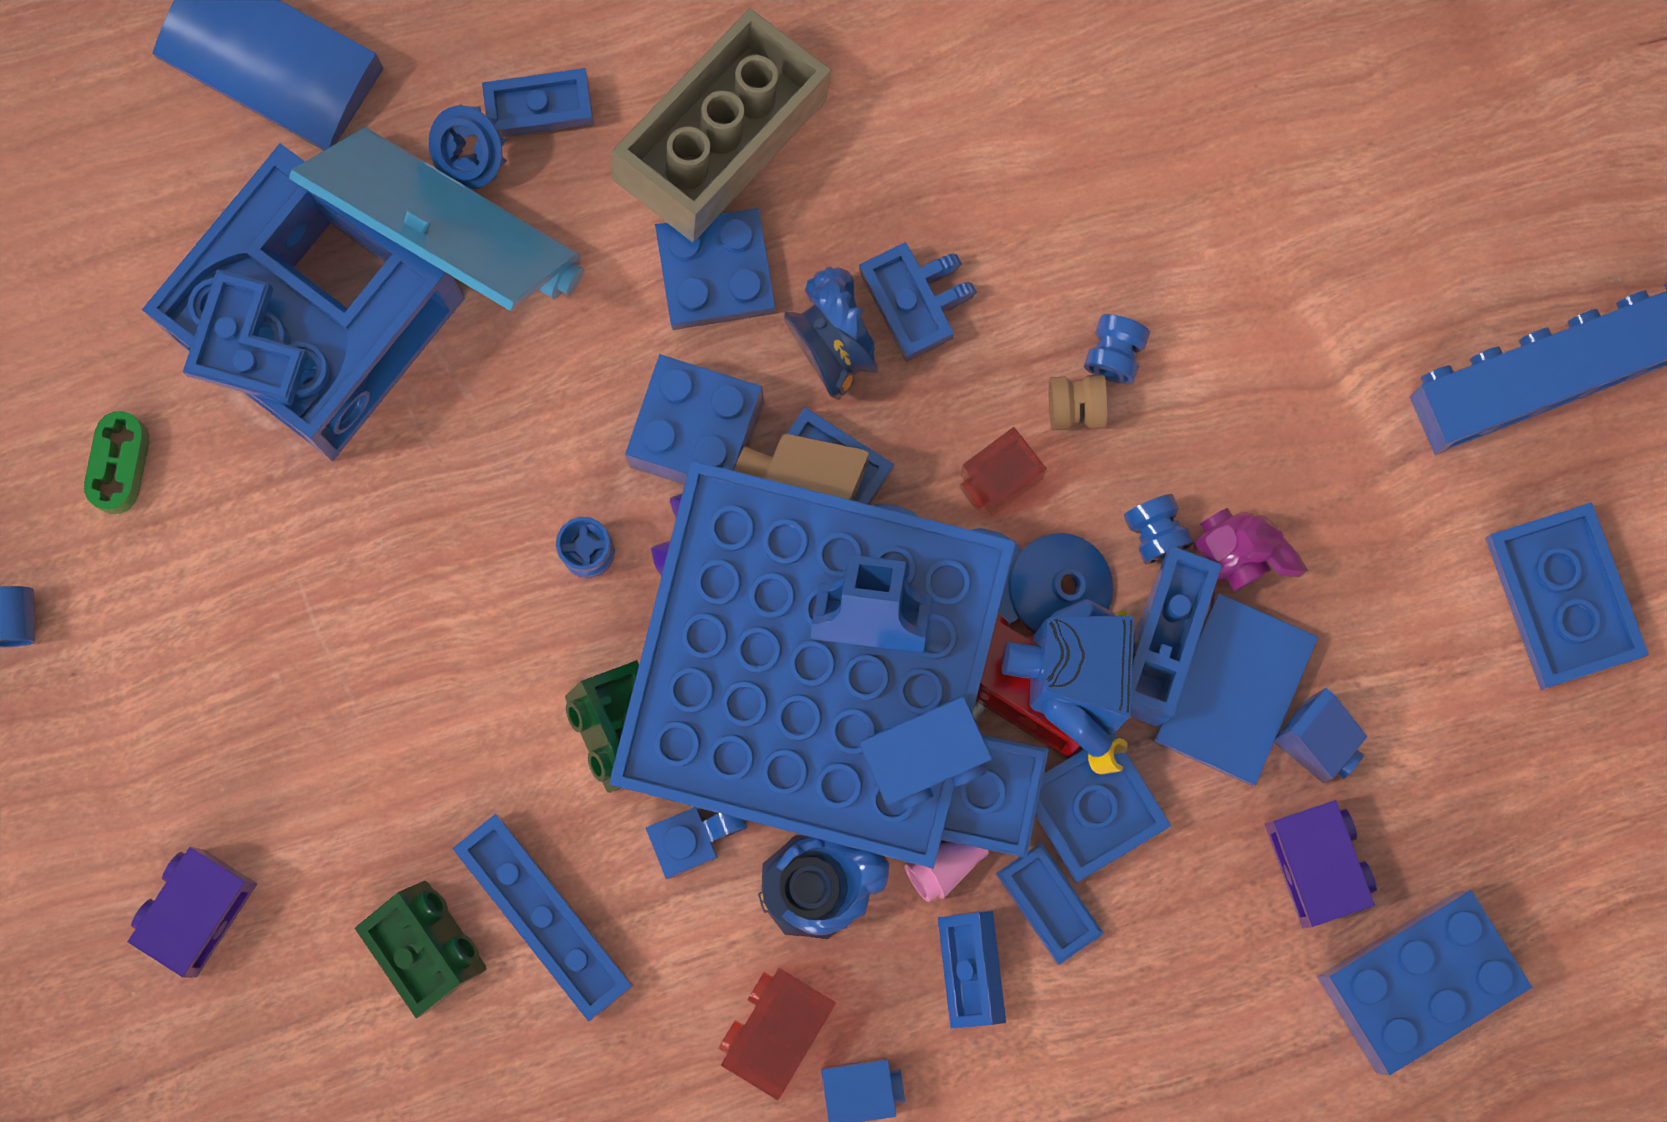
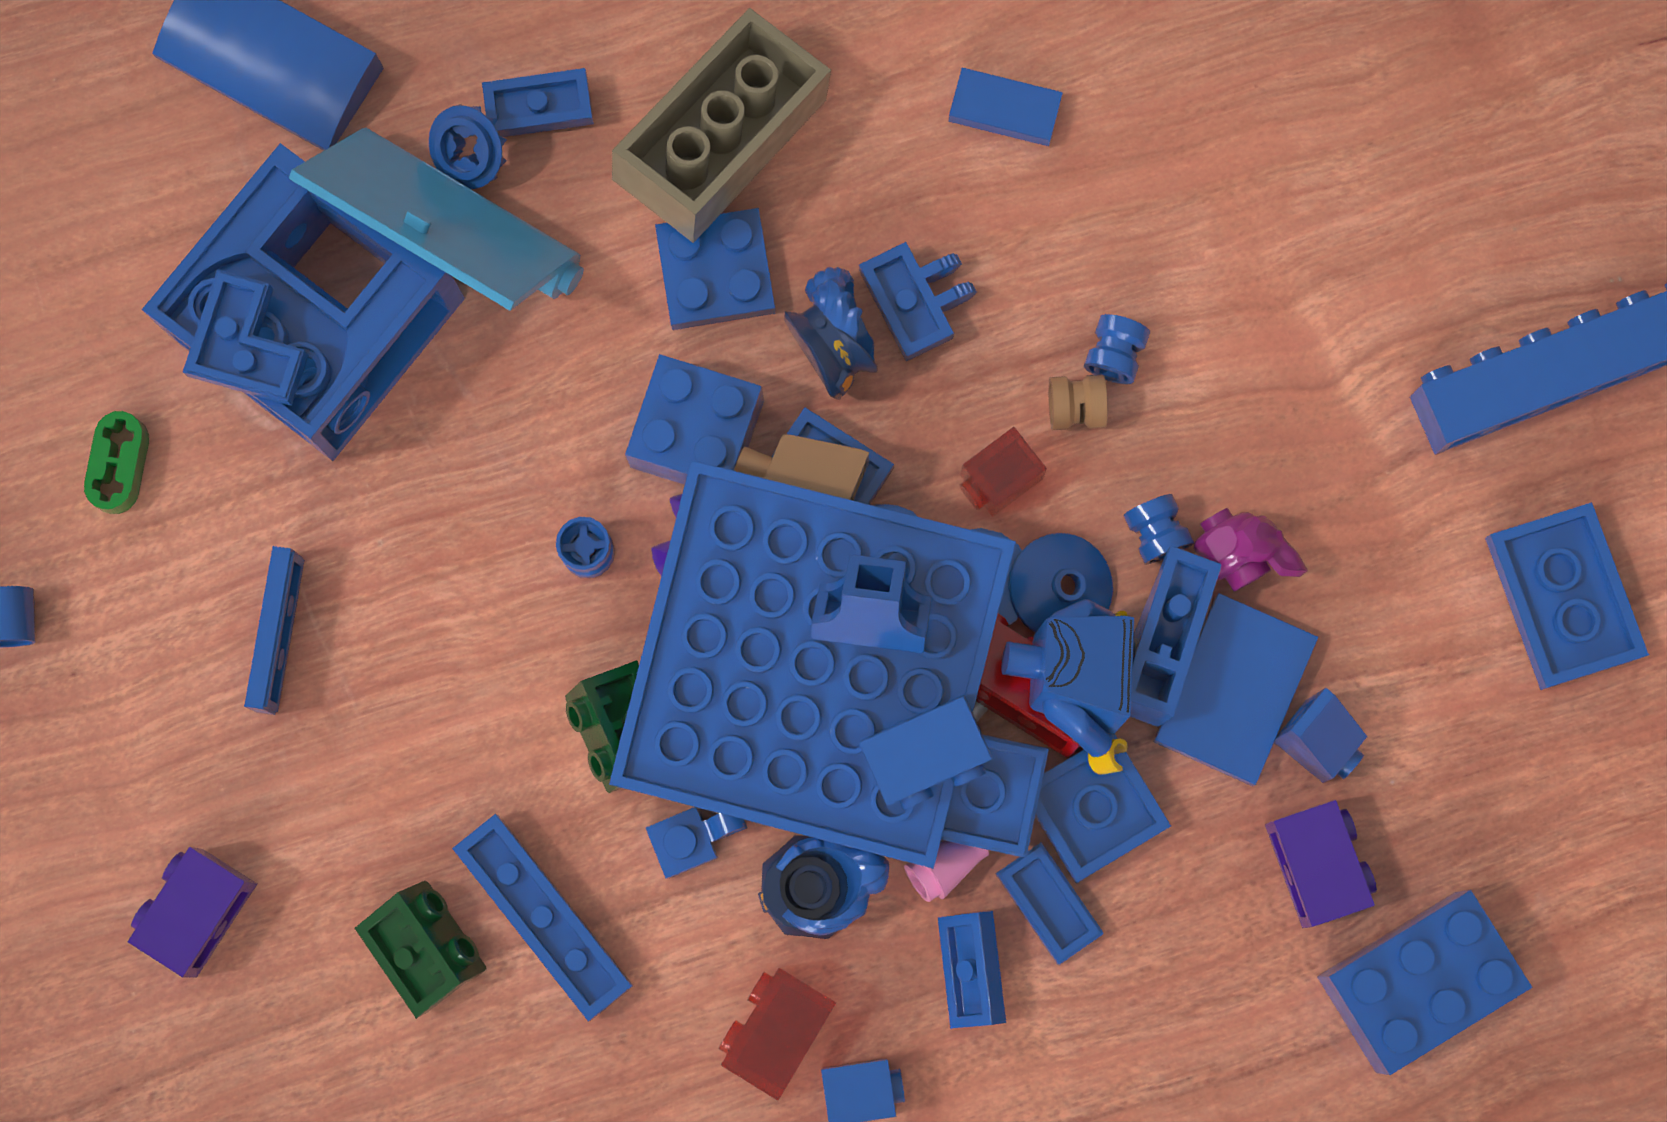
(274, 631): none -> blue tile
(1005, 106): none -> blue tile

